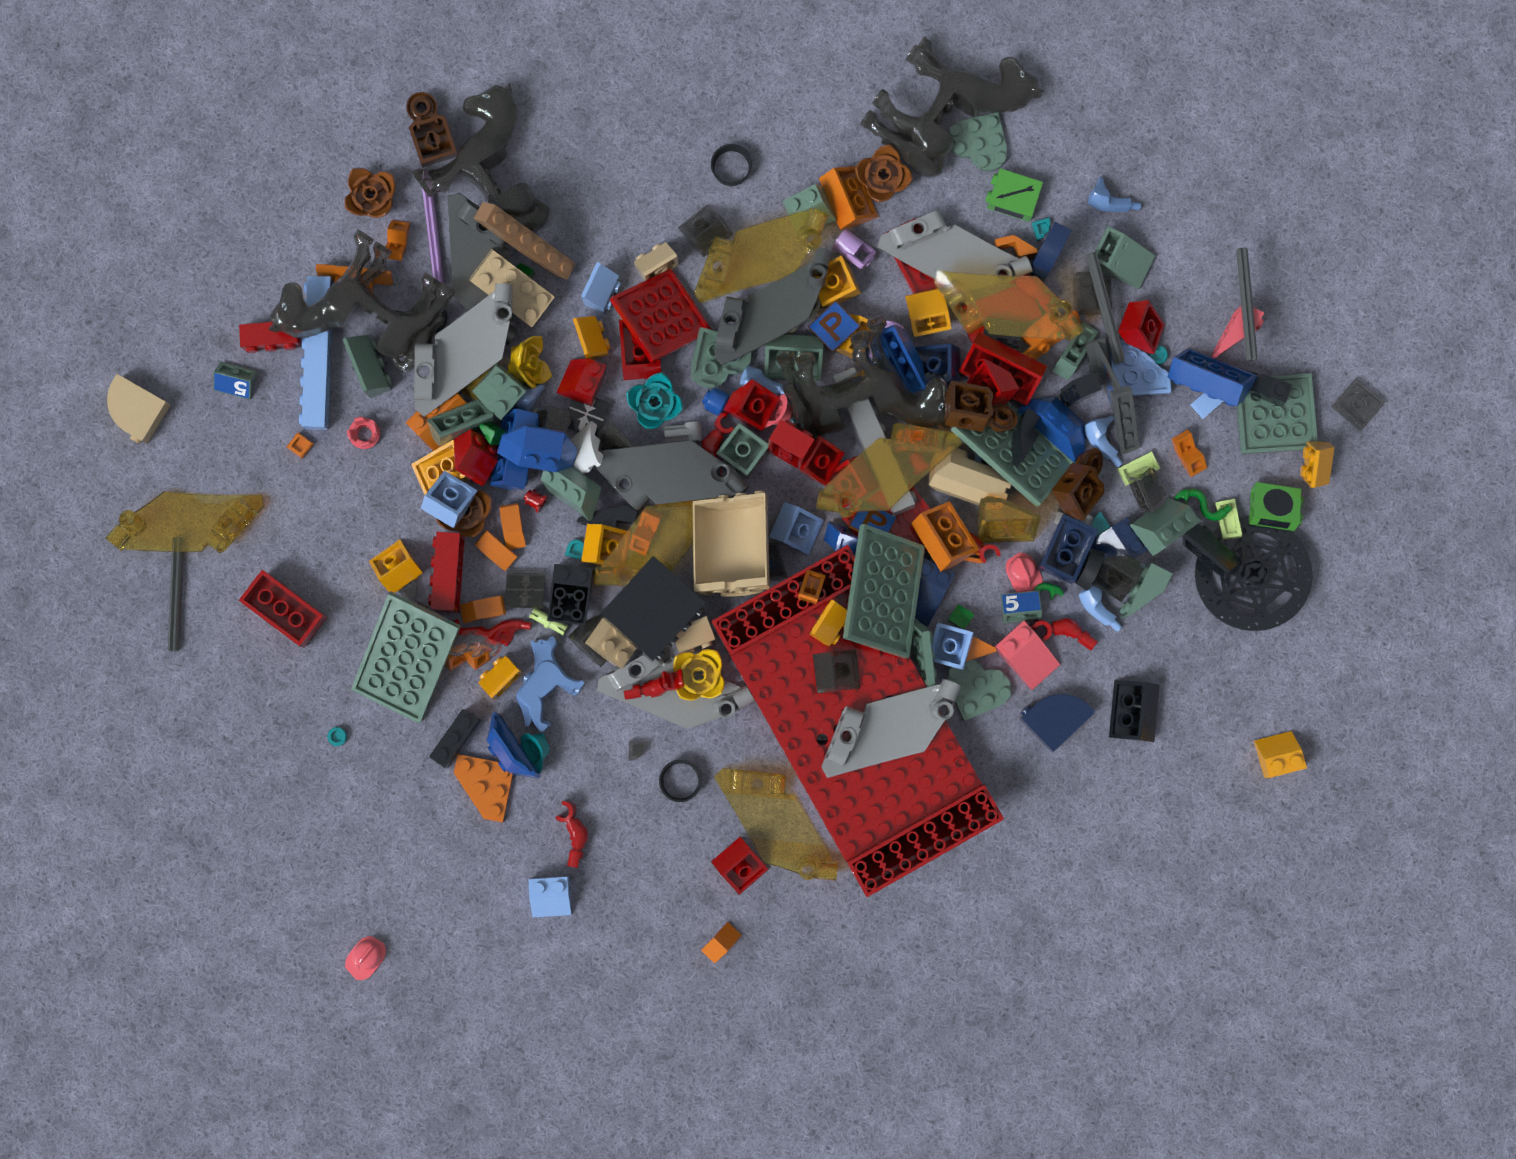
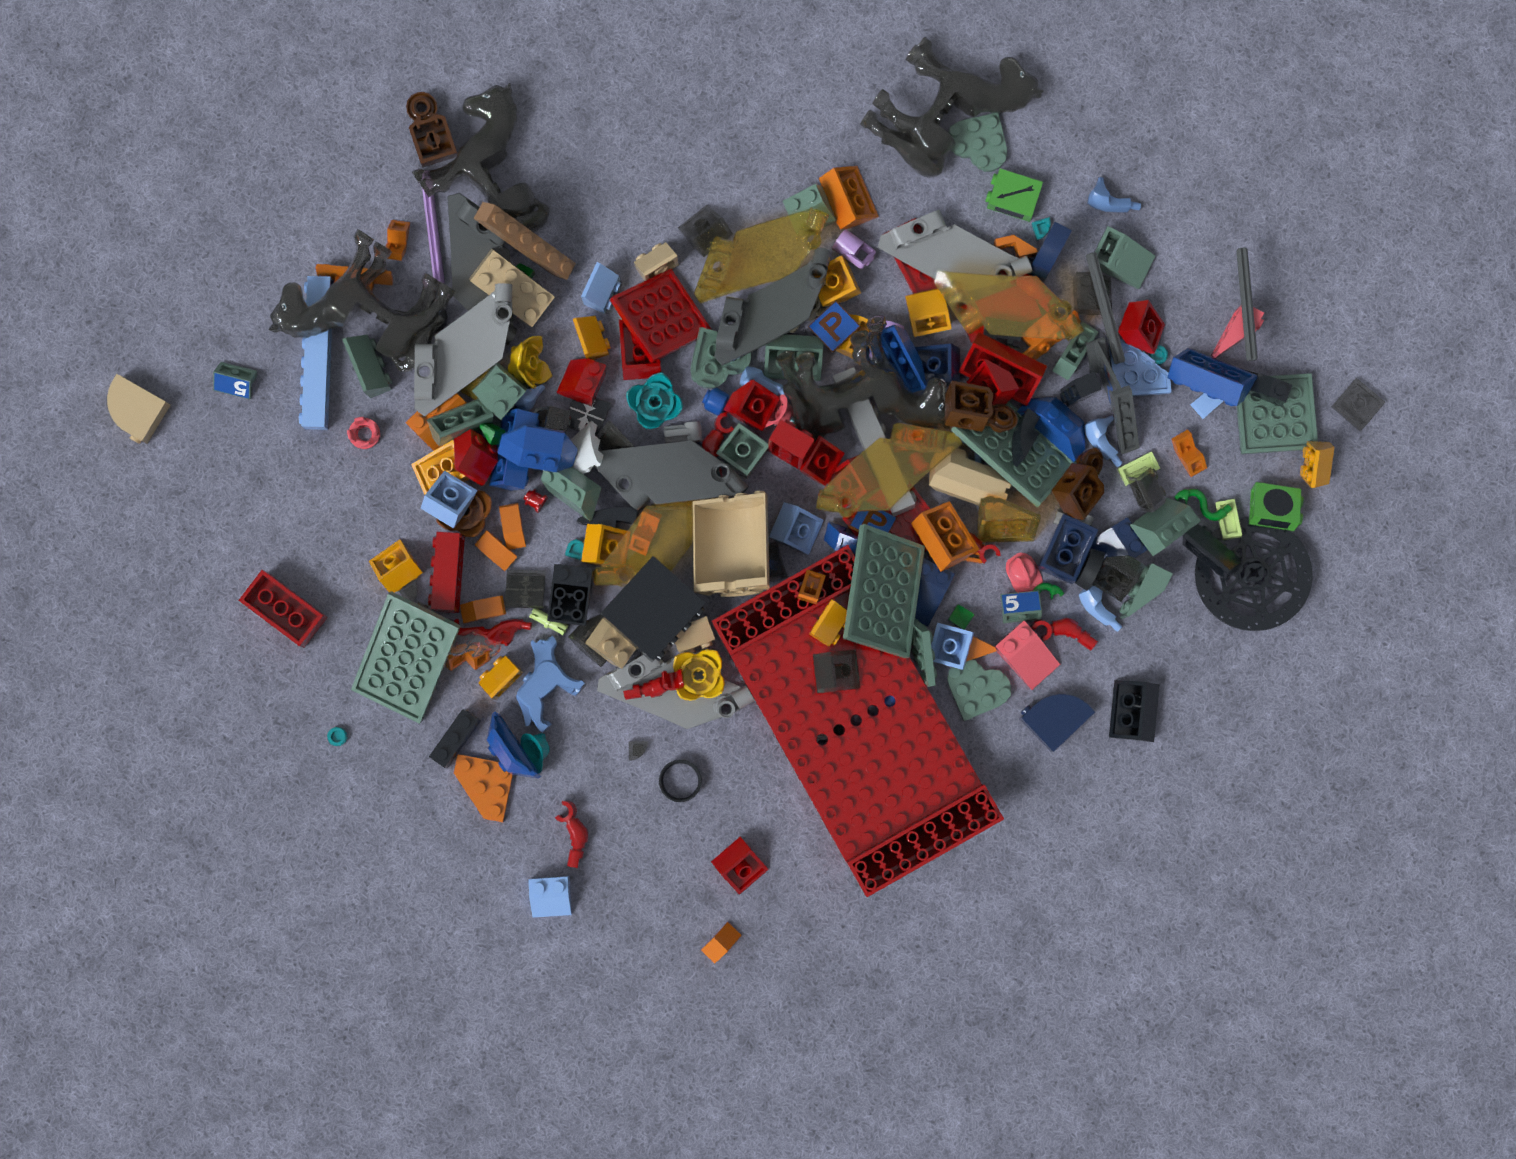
(175, 601): dark grey axle -> none
(188, 519): clear yellow panel -> none
(257, 336): red brick -> none
(300, 445): orange tile -> none
(363, 182): dark orange brick -> none
(365, 957): coral piece -> none
(726, 148): black tyre -> none
(776, 823): clear yellow panel -> none
(888, 160): dark orange brick -> none
(889, 728): light grey panel -> none
(1100, 523): teal tile -> none
(1279, 754): light orange slope -> none

